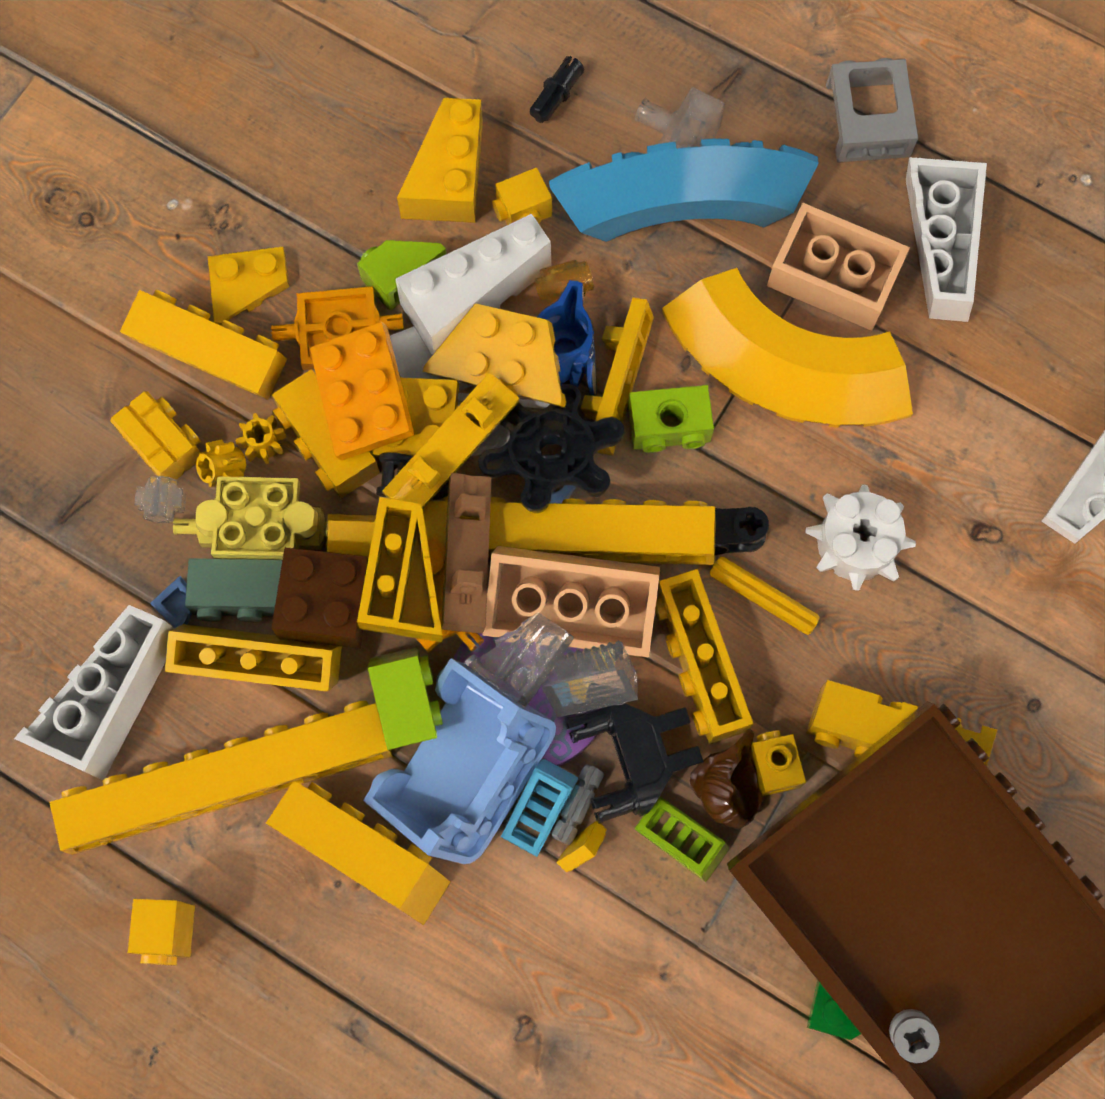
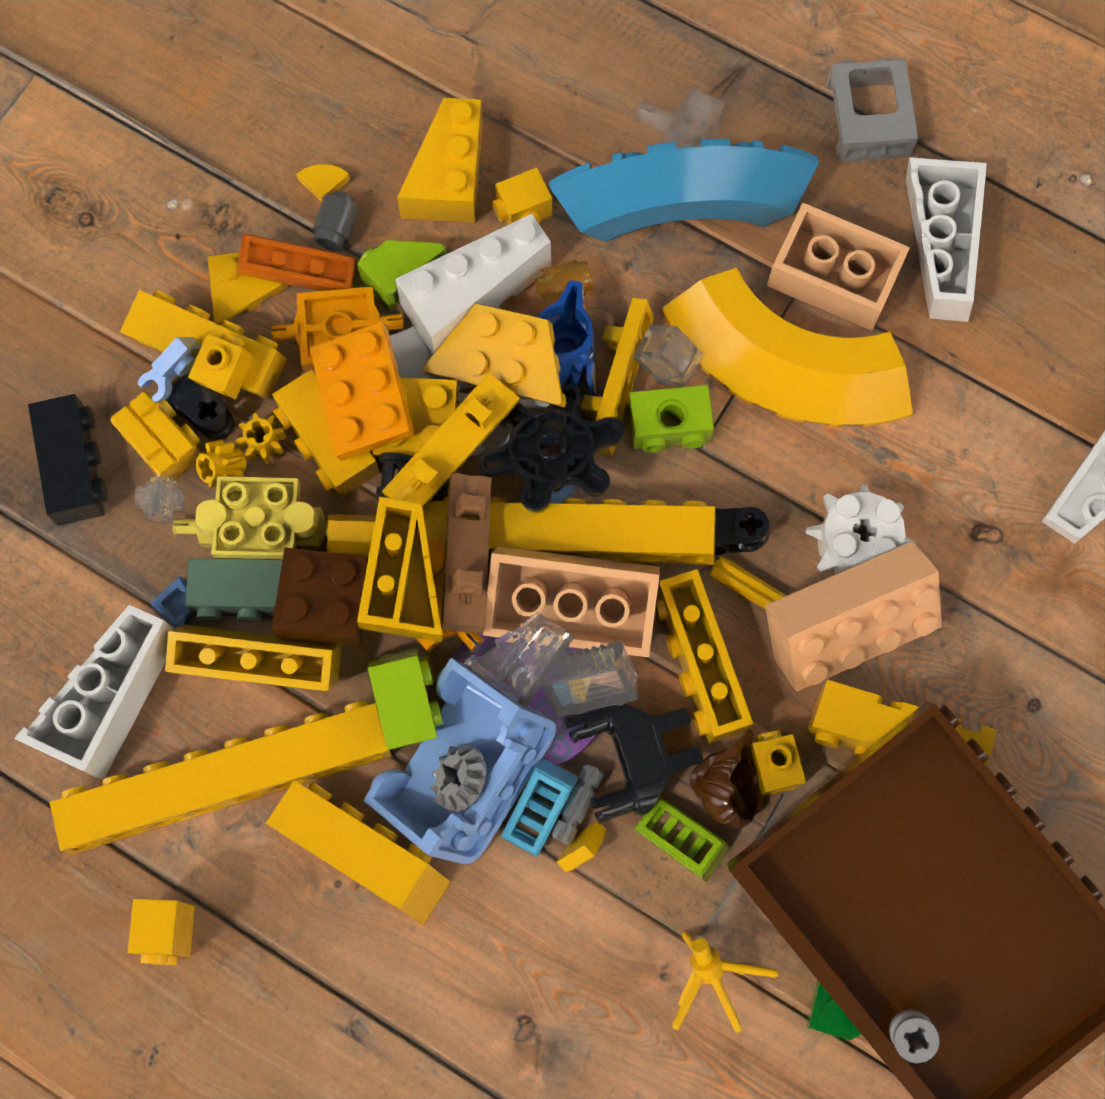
(67, 459): none -> black brick
(173, 361): none -> light blue plate
(198, 404): none -> black piece
(221, 364): none -> yellow brick
(294, 264): none -> orange tile
(323, 179): none -> yellow tile
(335, 220): none -> dark grey brick
(471, 775): none -> light grey gear
(556, 89): black axle -> none
(668, 355): none -> clear brick
(709, 969): none -> yellow plant
(855, 615): none -> light nougat brick

